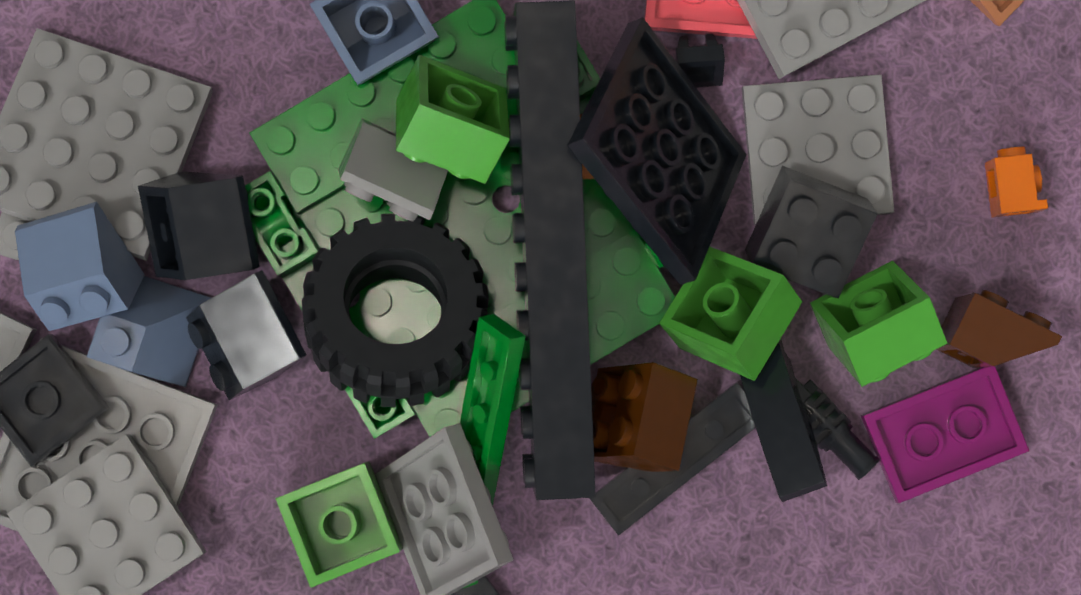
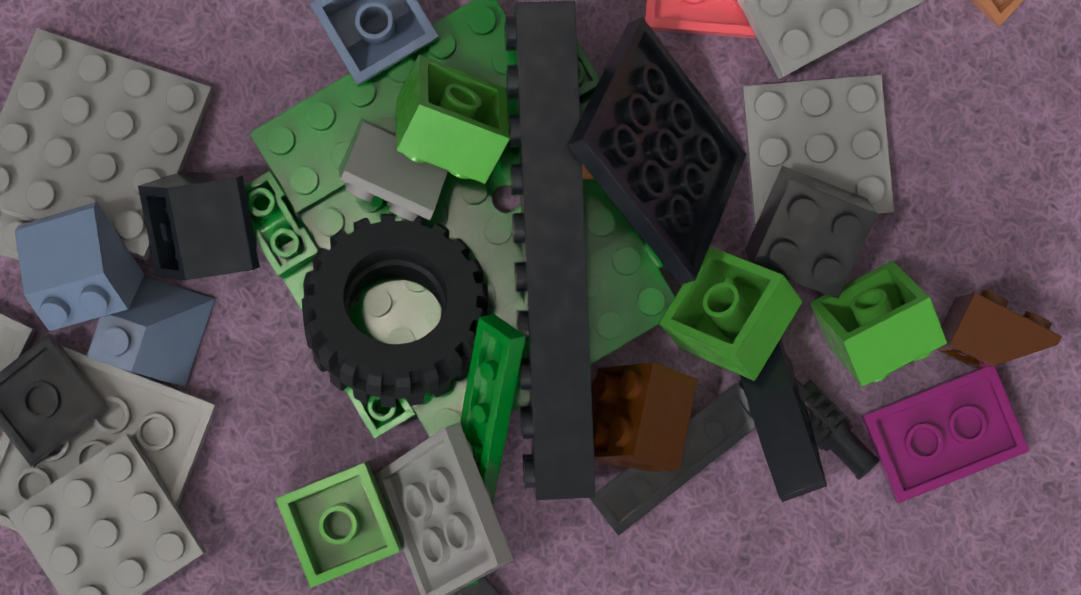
(245, 336): slope -> none
(702, 63): black tile -> none
(1014, 183): orange brick -> none

